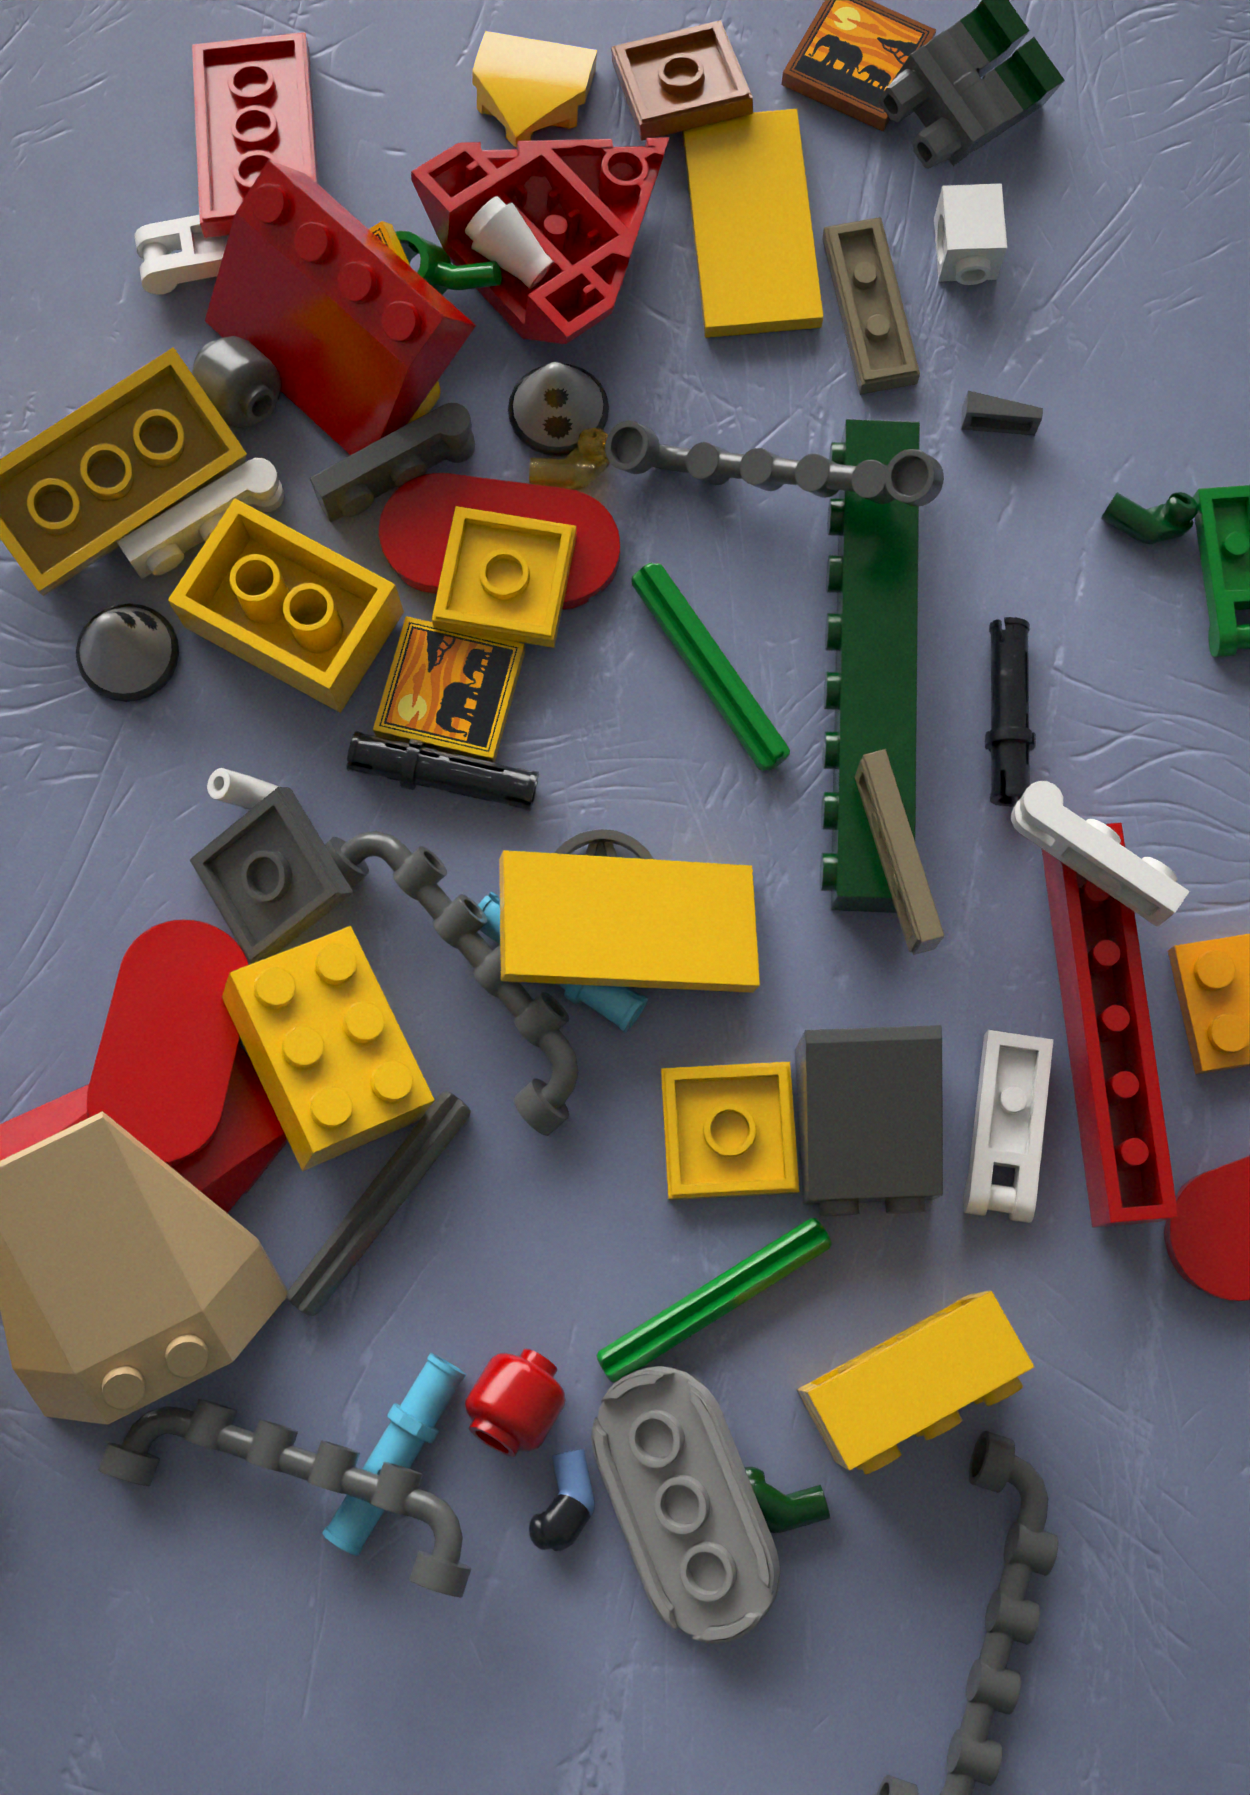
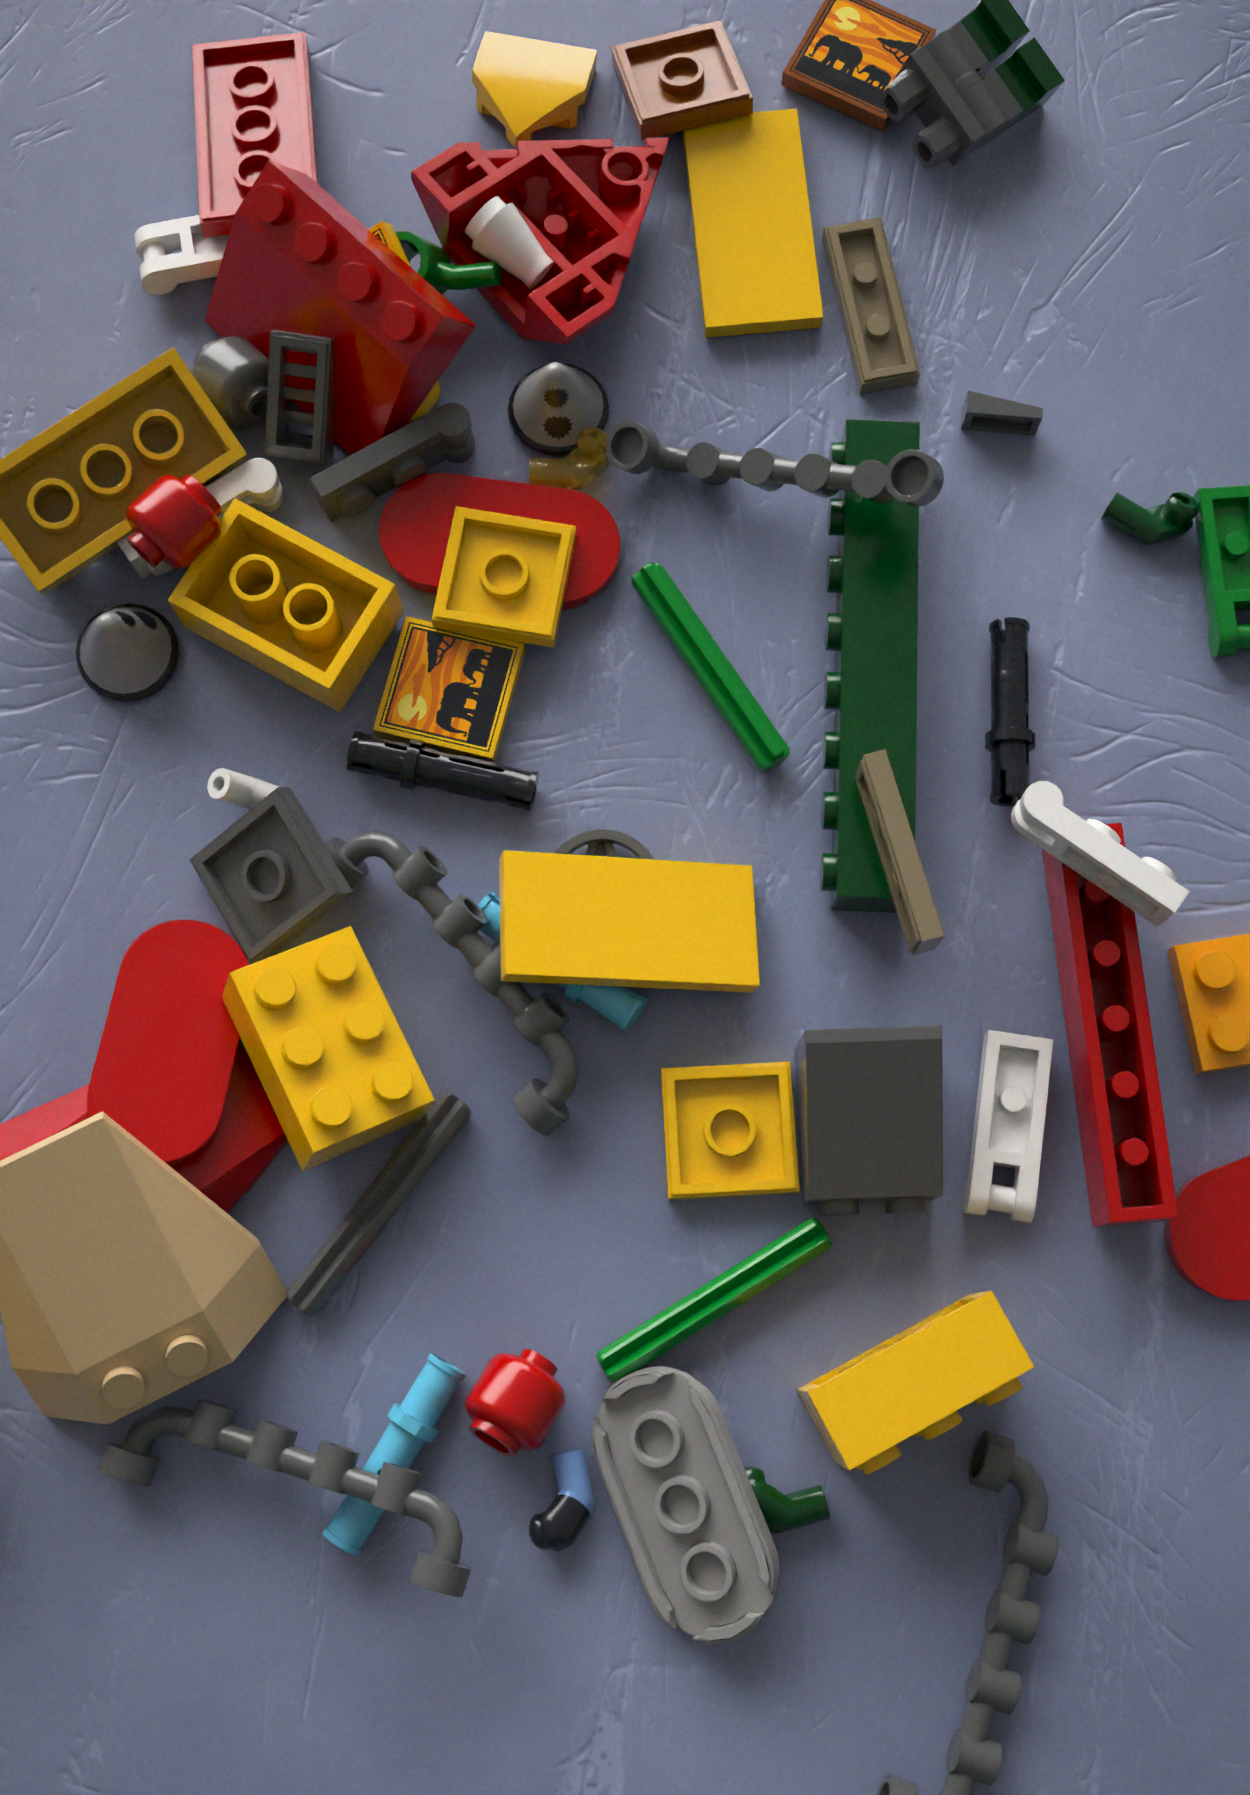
(173, 521): none -> red head
(278, 439): none -> dark grey slope
(970, 233): white brick -> none

